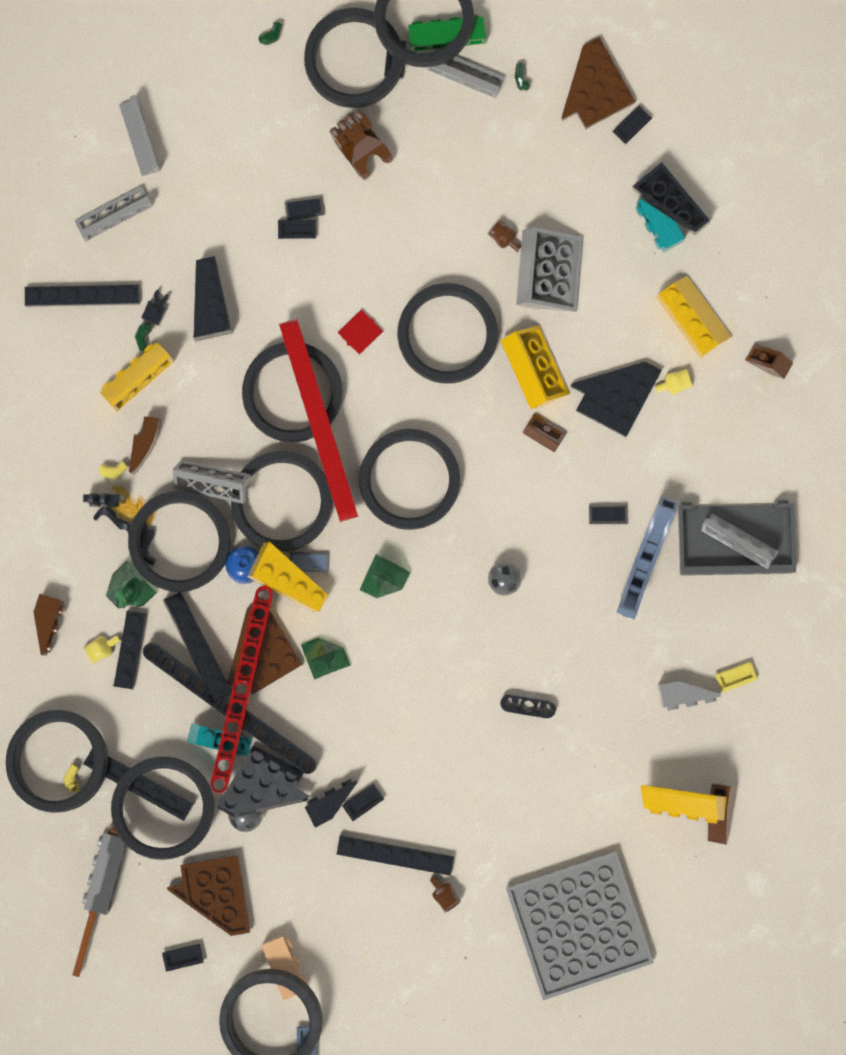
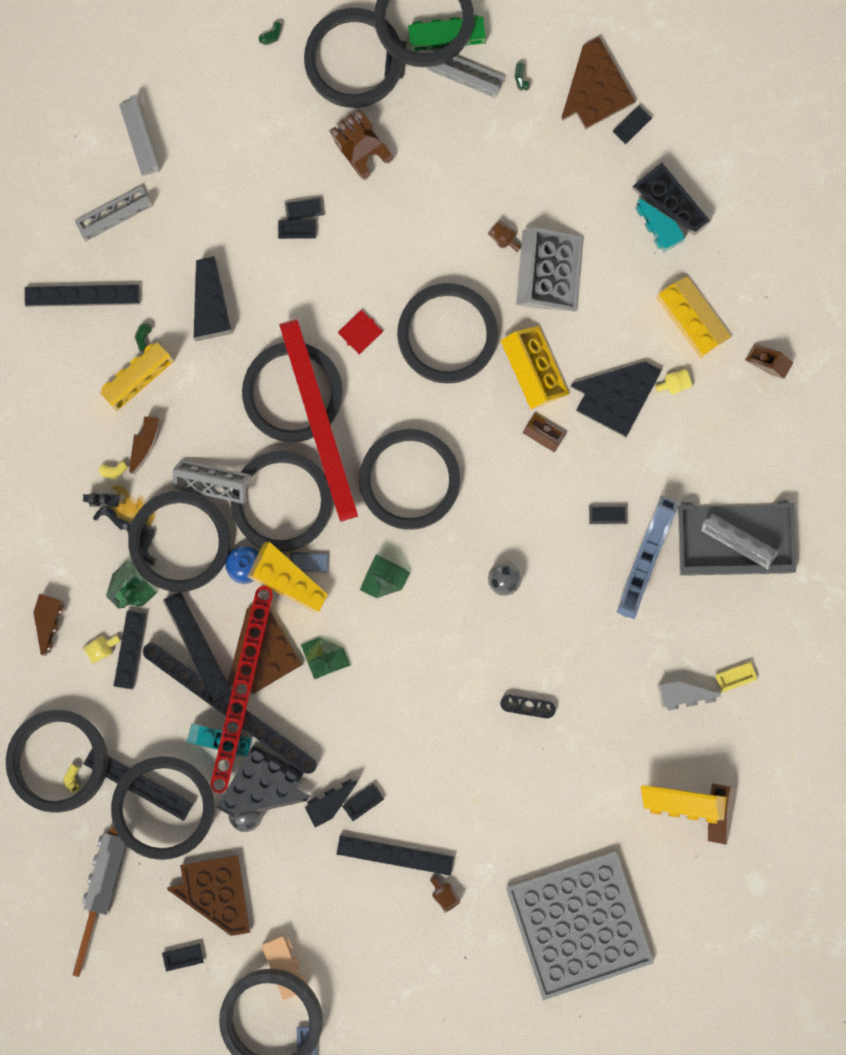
(155, 311): black plate -> none

